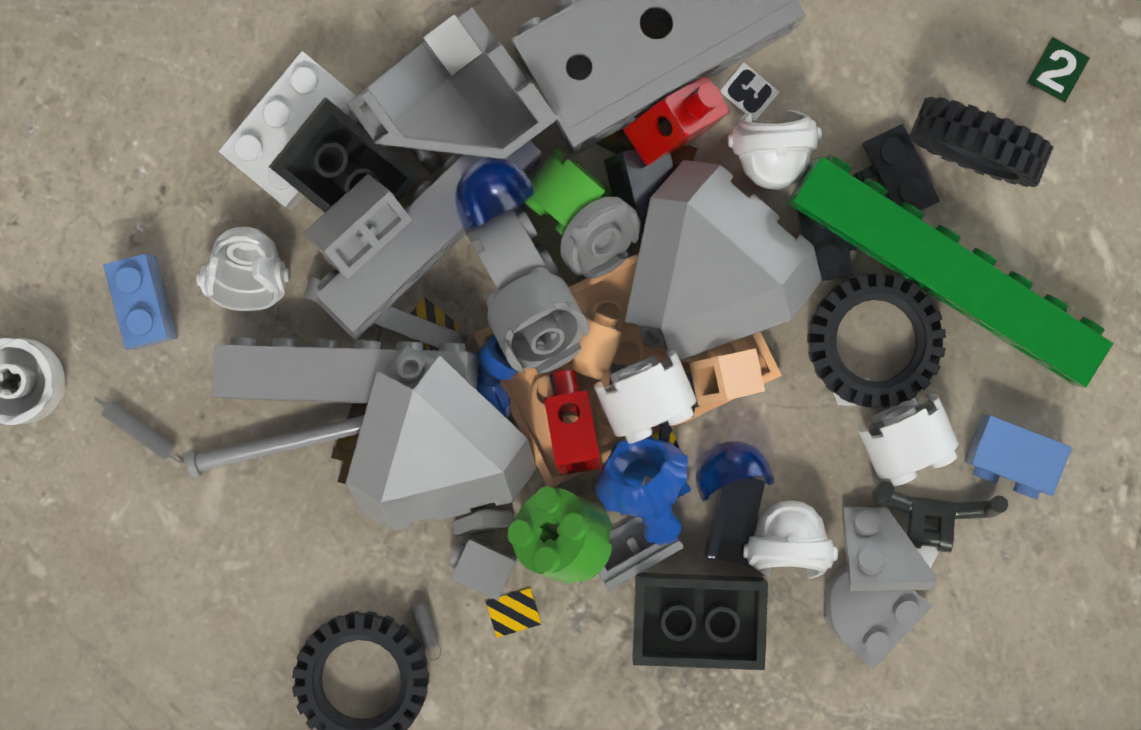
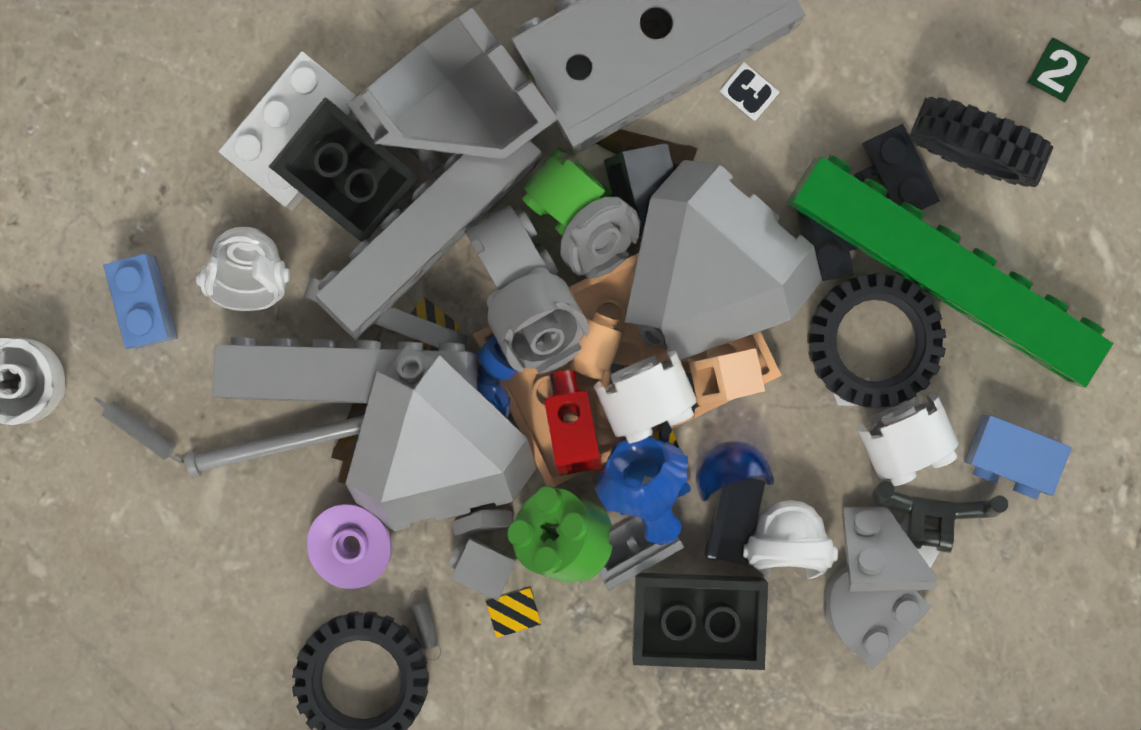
(336, 559): none -> lavender dish
(358, 226): light grey hinge -> none
(452, 45): white sticker -> none
(489, 190): clear blue helmet -> none
(689, 110): red torso -> none
(775, 152): white helmet -> none

